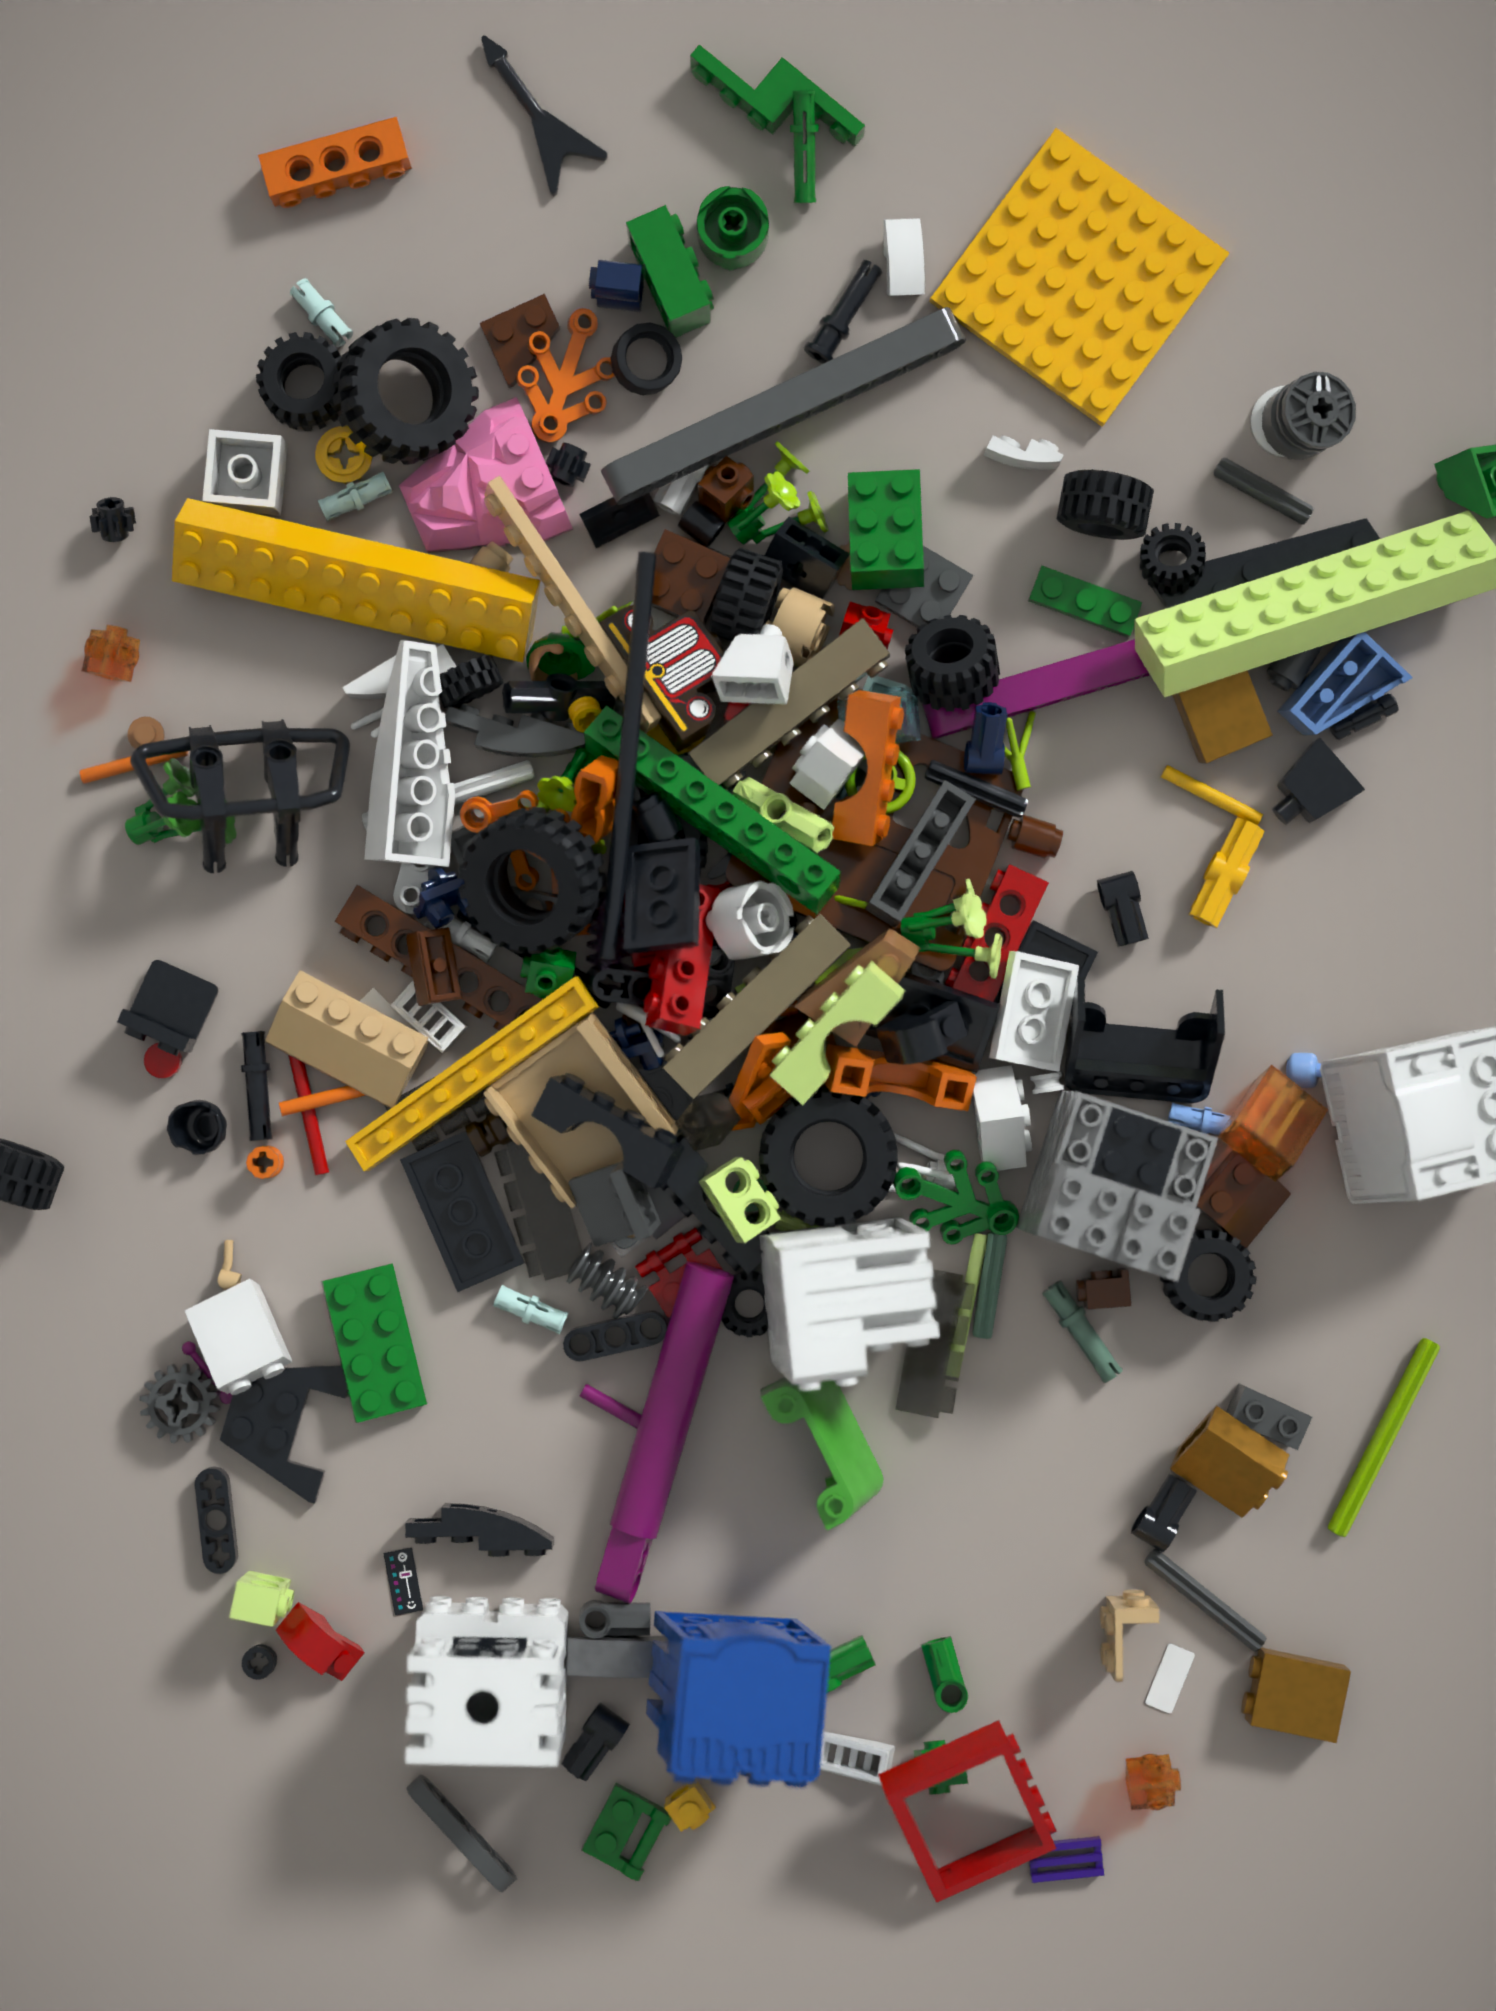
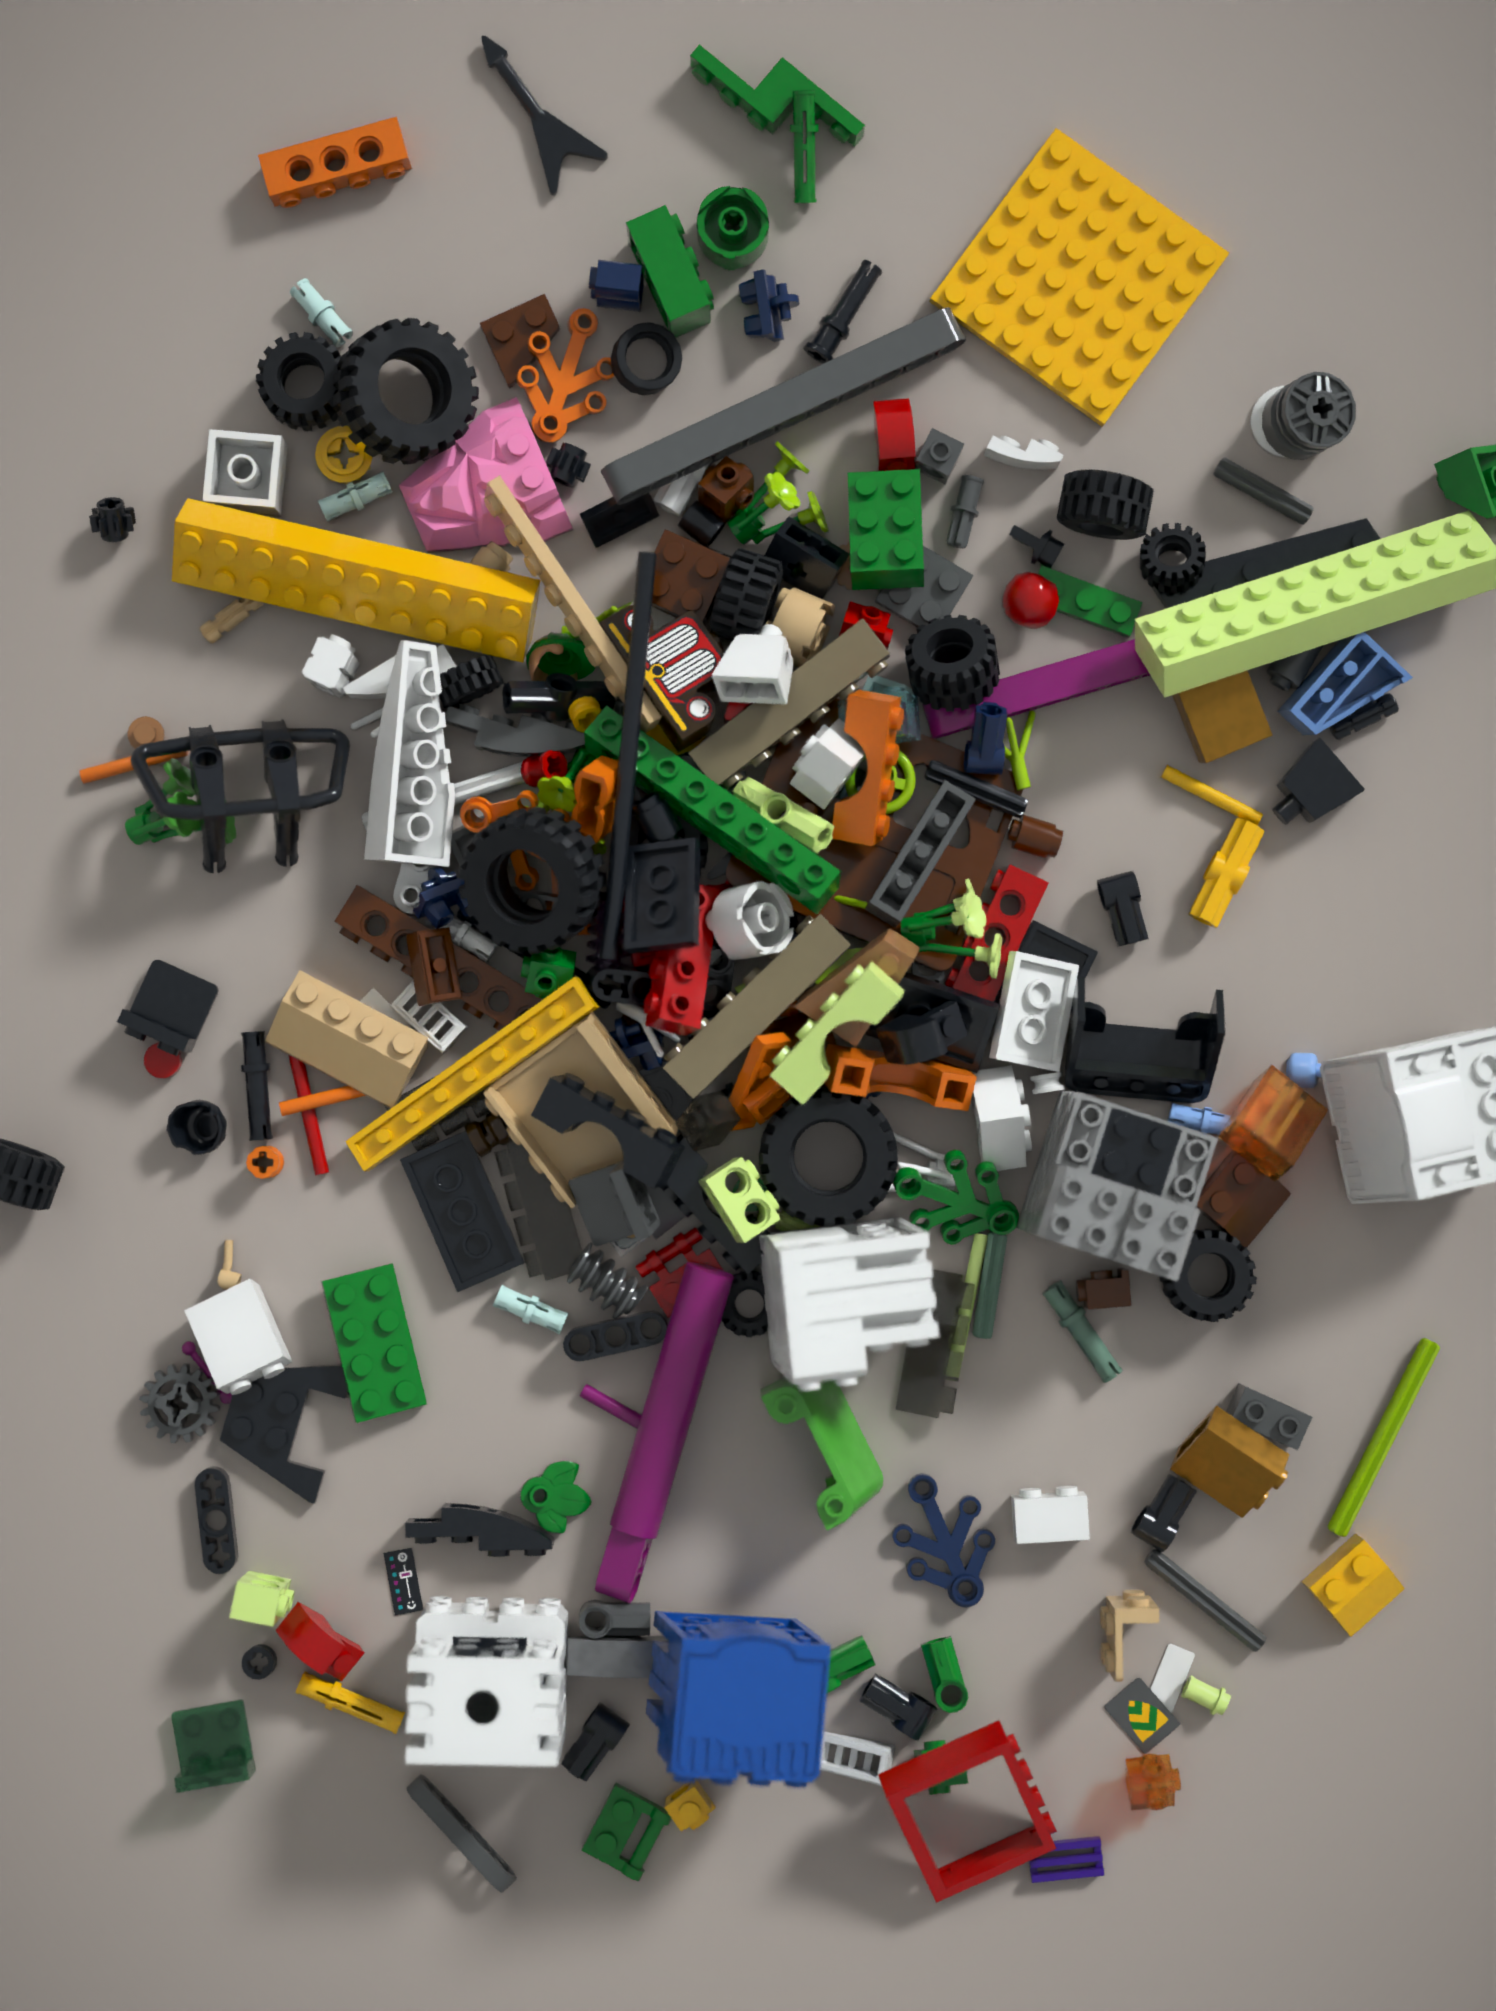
(111, 654): clear orange brick -> none
(212, 1745): none -> clear green bracket
(228, 618): none -> tan axle
(331, 665): none -> white brick
(349, 1702): none -> yellow pin
(547, 765): none -> red bush
(560, 1499): none -> green plate
(773, 306): none -> dark blue hips
(894, 434): none -> red brick
(904, 256): white slope -> none
(906, 1710): none -> black piece
(939, 456): none -> dark grey brick
(947, 1546): none -> dark blue plant
(964, 511): none -> dark grey axle
(1030, 600): none -> red hair
(1045, 549): none -> black piece
(1050, 1515): none -> white brick
(1142, 1715): none -> dark grey sticker
(1206, 1695): none -> yellowish green pin
(1296, 1694): pearl gold brick -> none
(1353, 1584): none -> yellow slope

